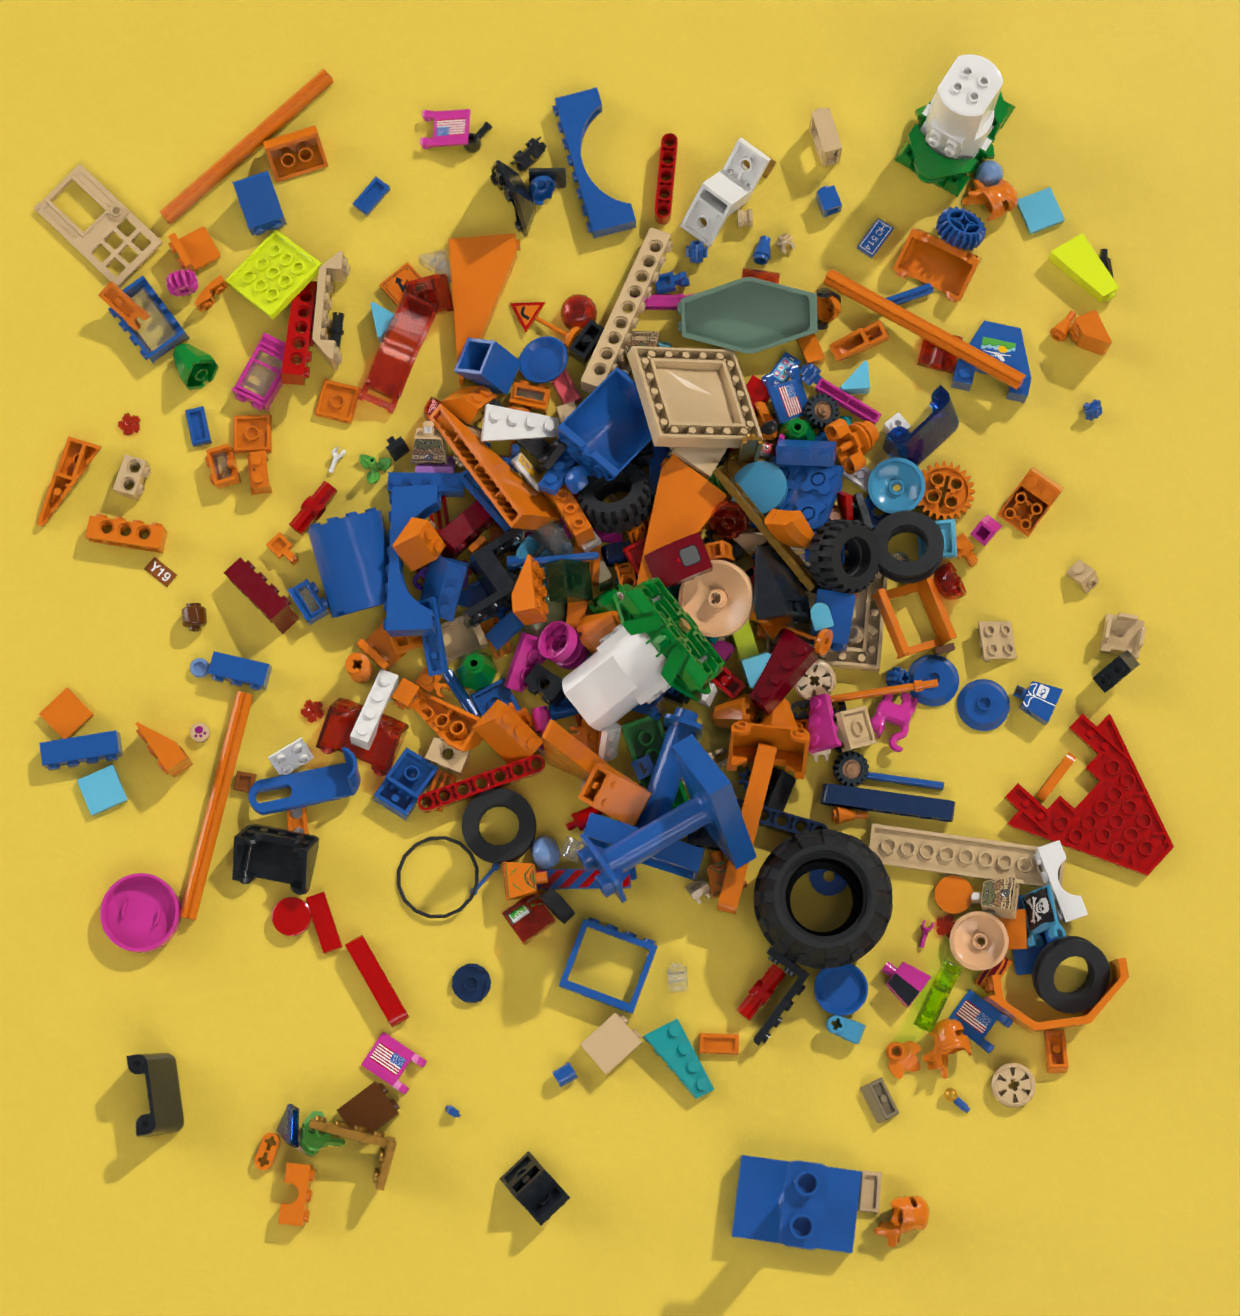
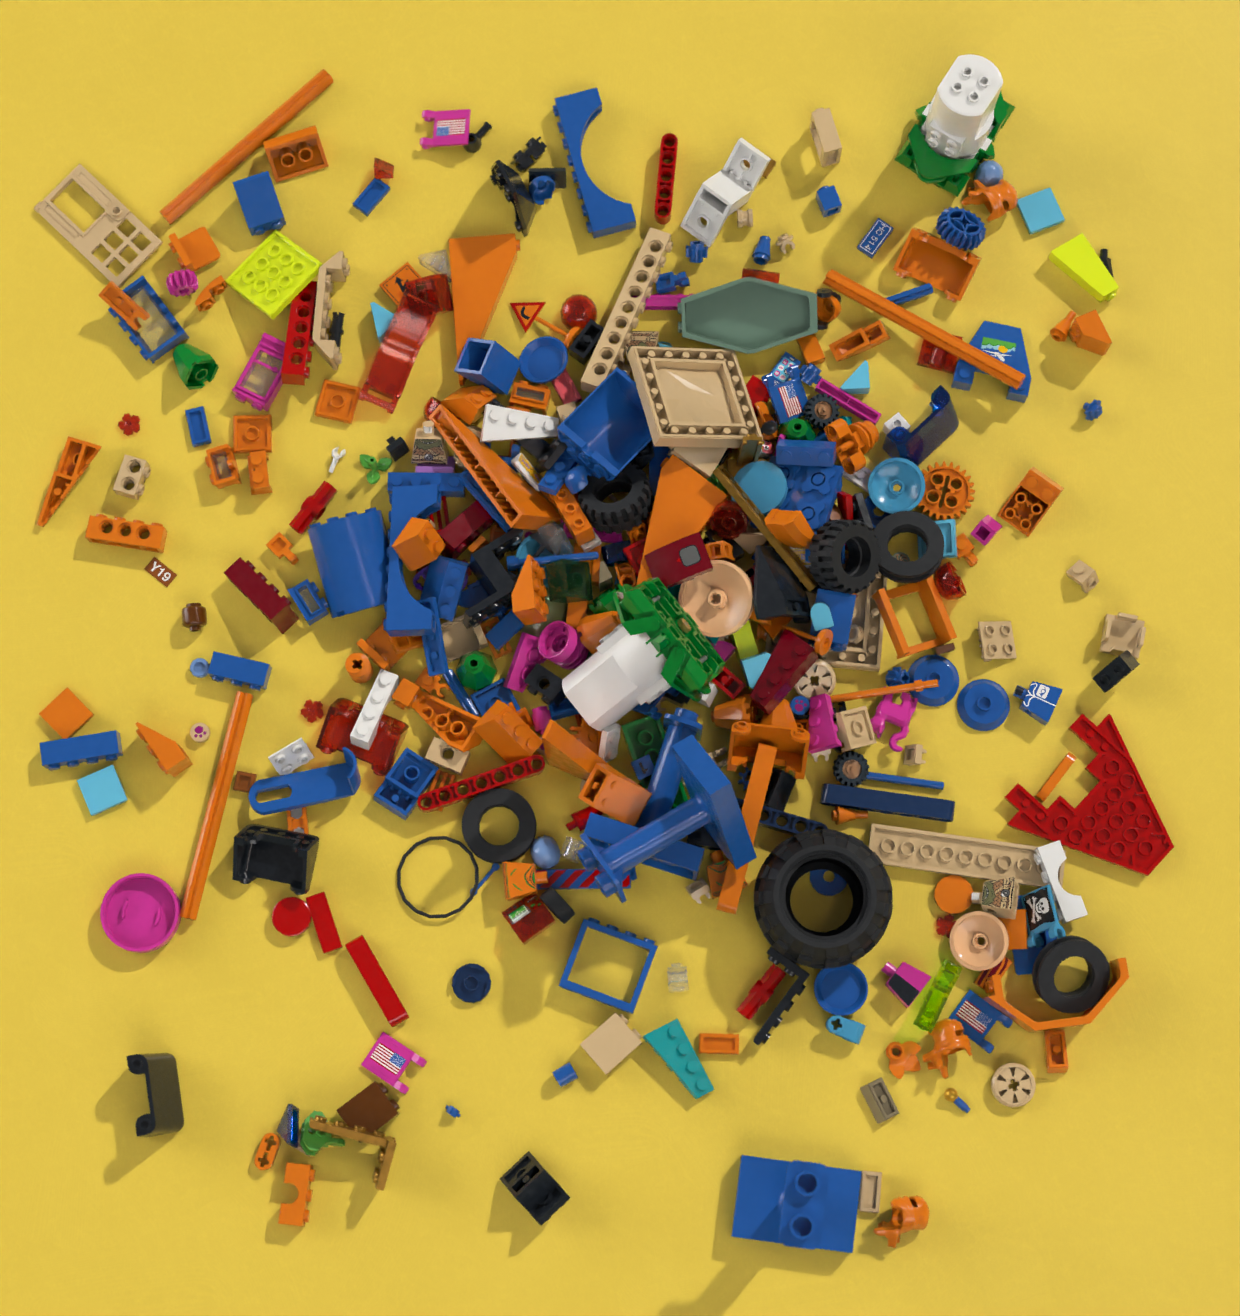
(382, 169): none -> clear red slope
(799, 705): none -> blue tile
(913, 754): none -> tan tile
(925, 933): dark pink hand -> none

